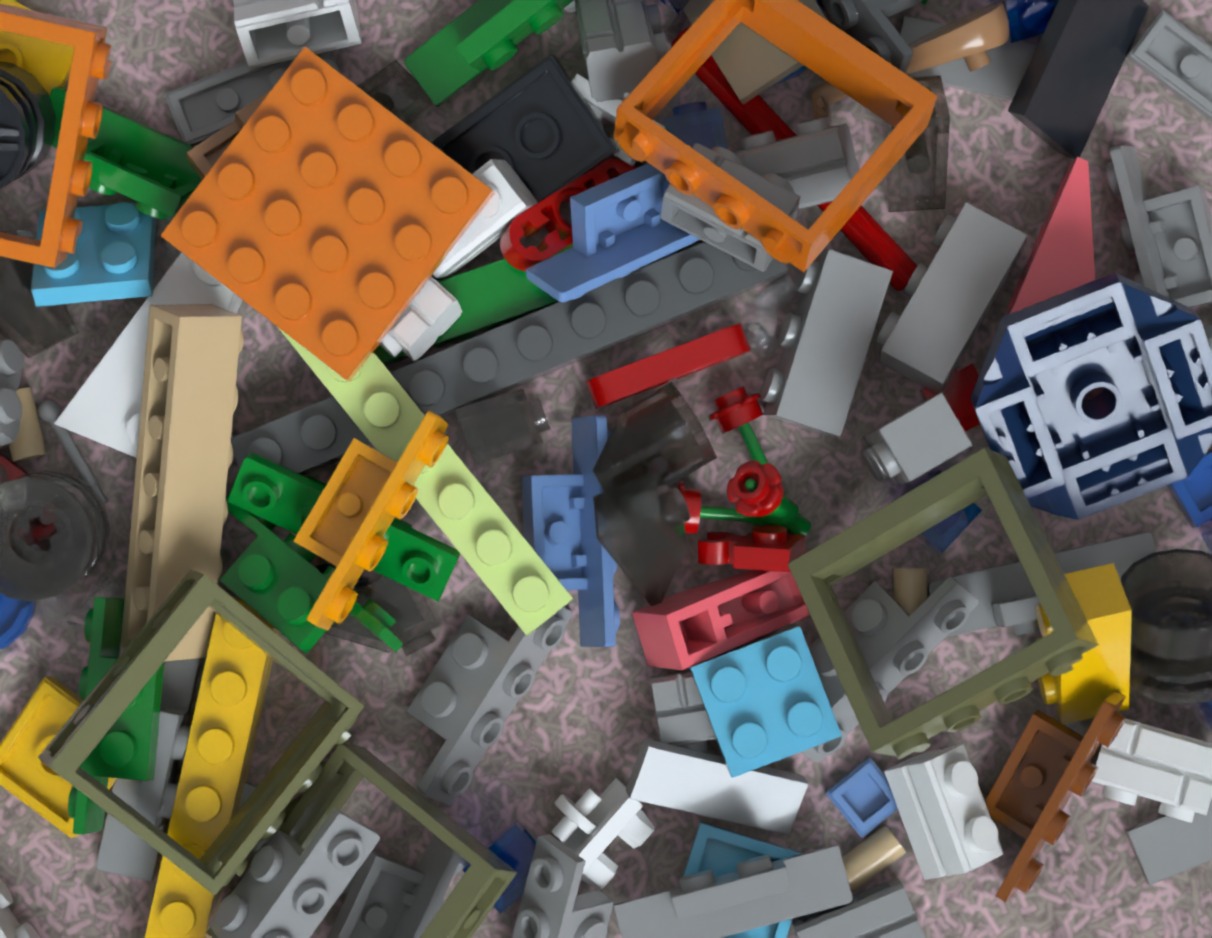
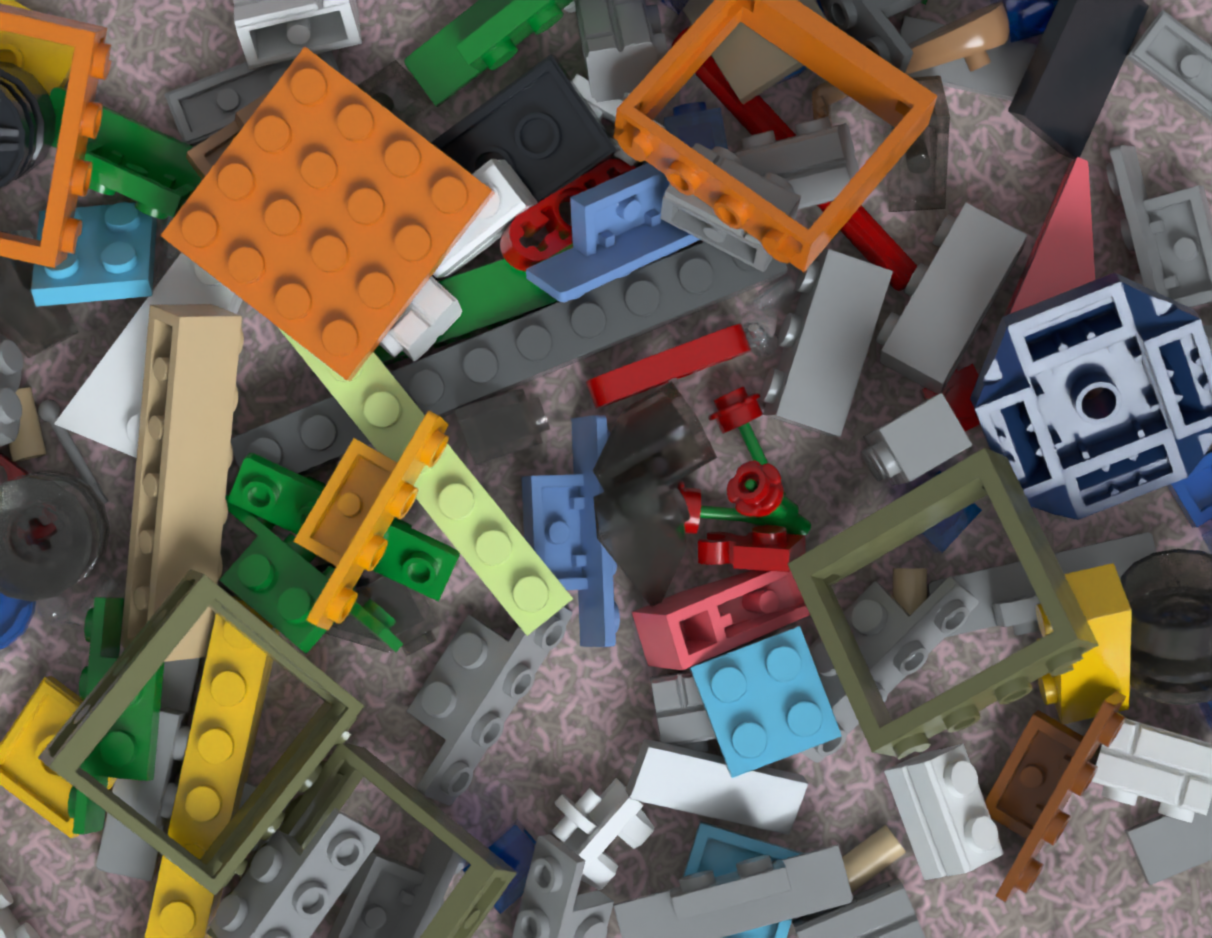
(863, 797): medium blue tile -> none

